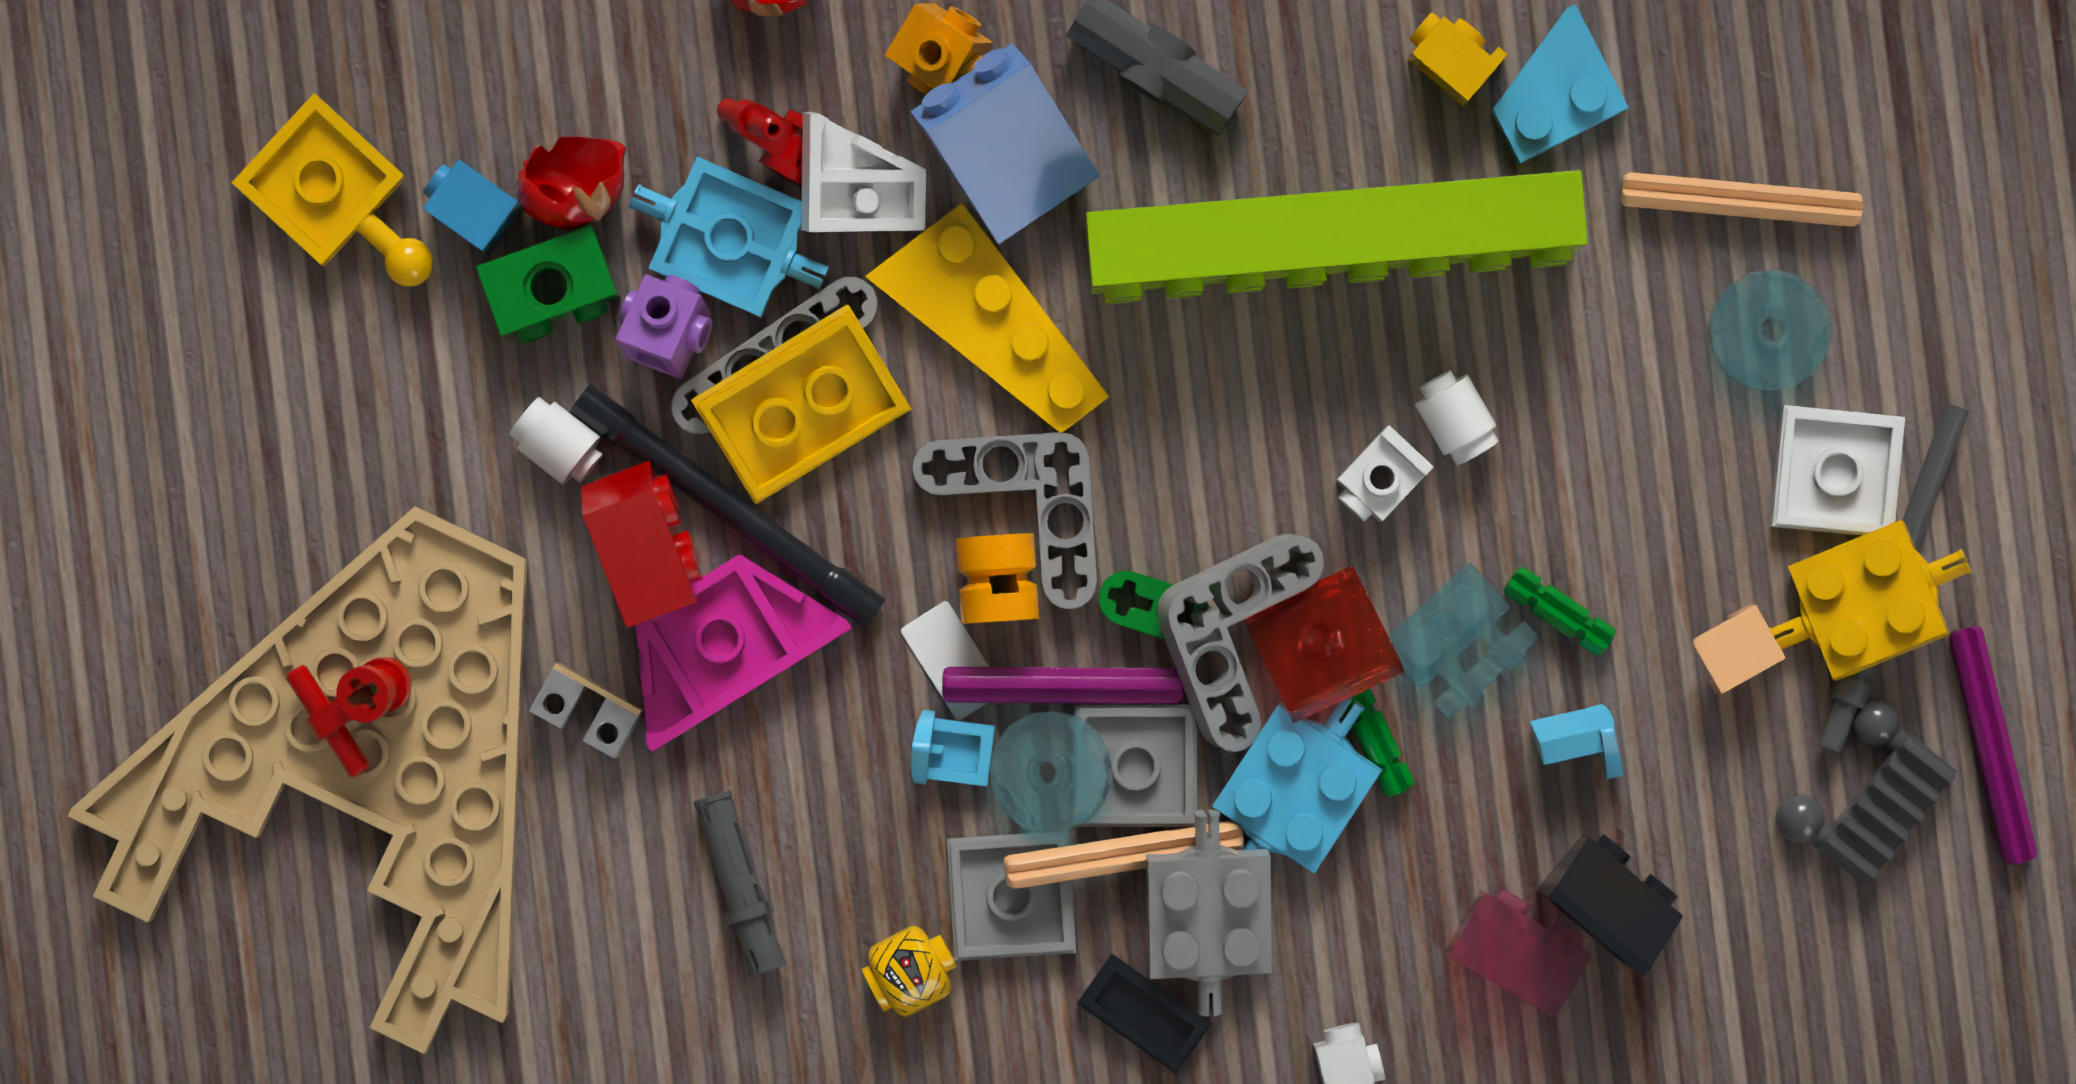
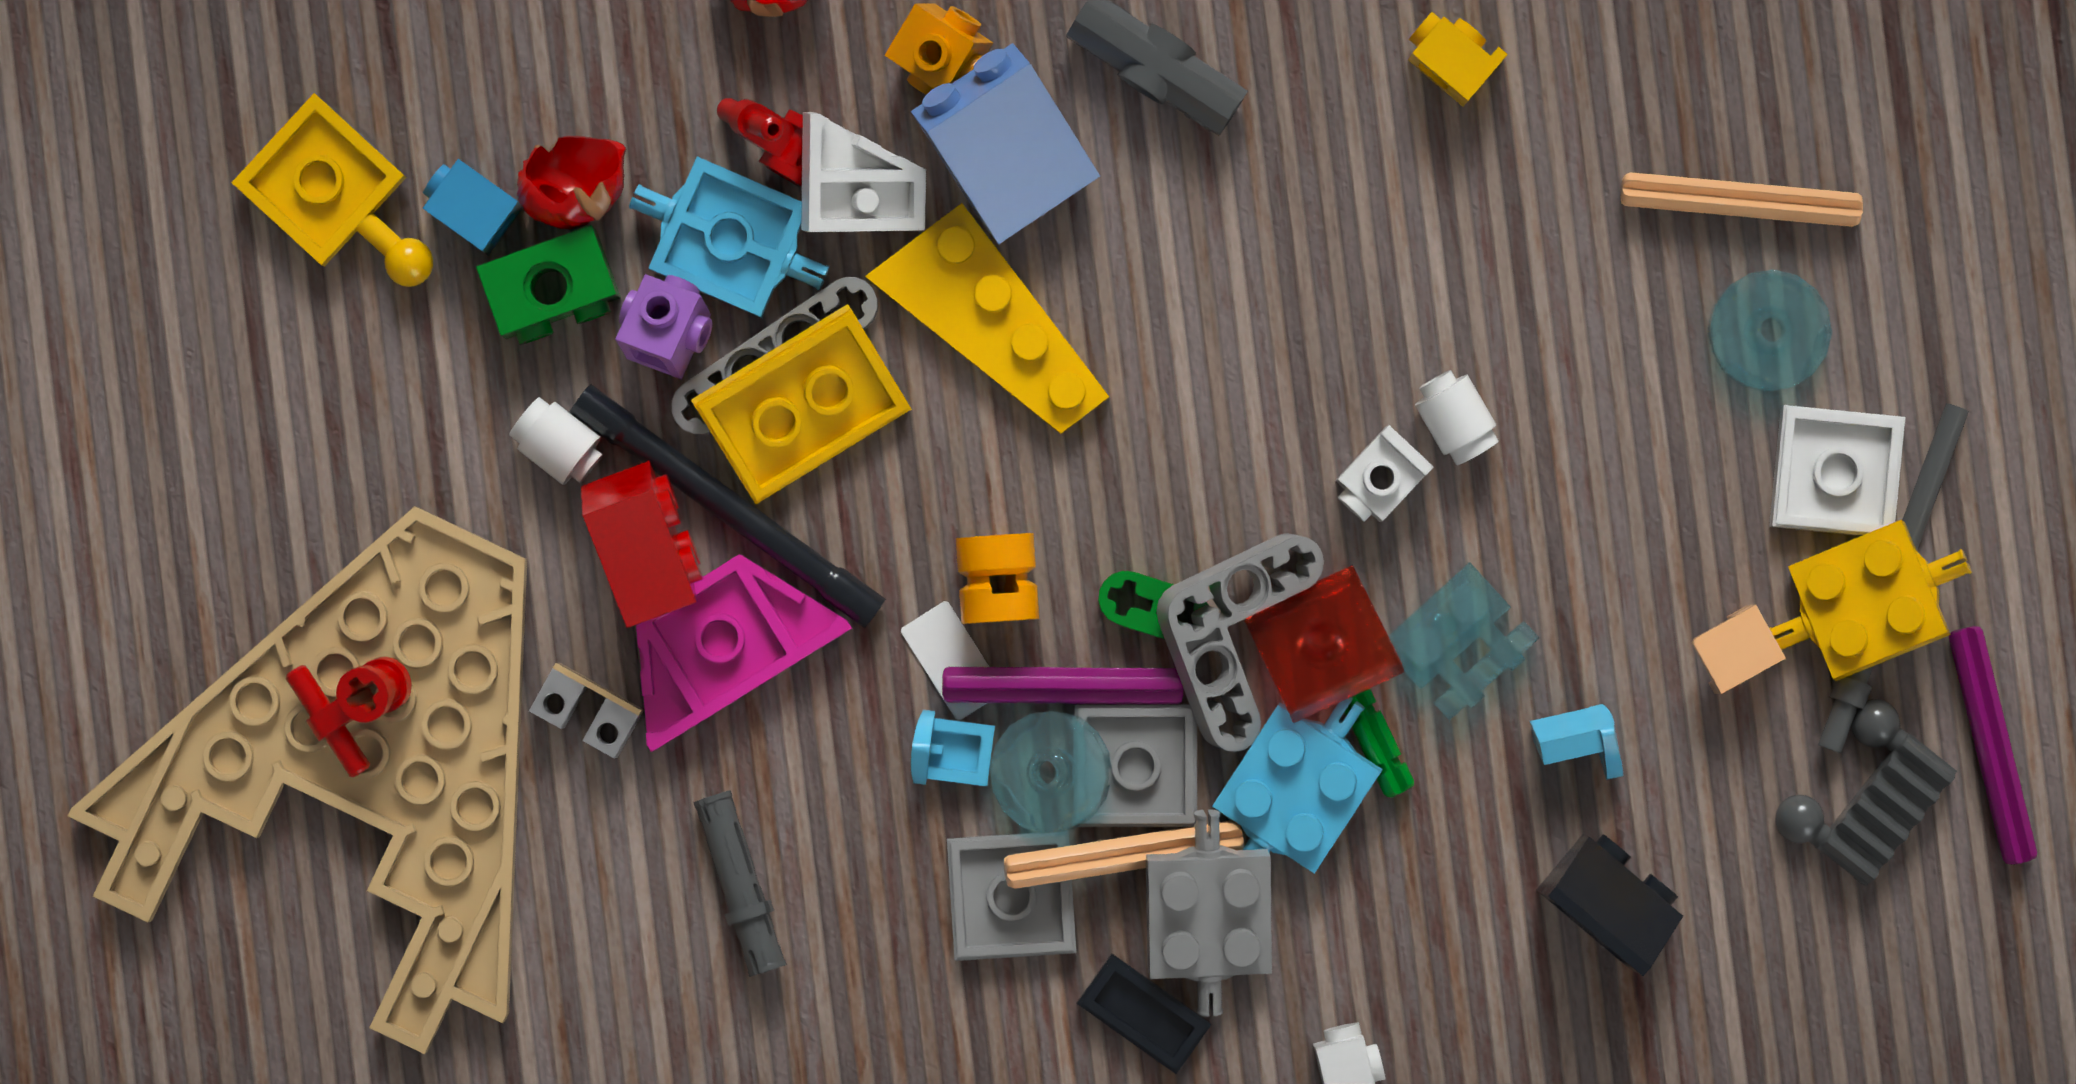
(909, 971): yellow head -> none
(1030, 476): light grey beam -> none
(1336, 233): lime brick -> none
(1518, 952): clear pink brick -> none
(1558, 91): medium azure wing -> none
(1559, 611): green axle -> none

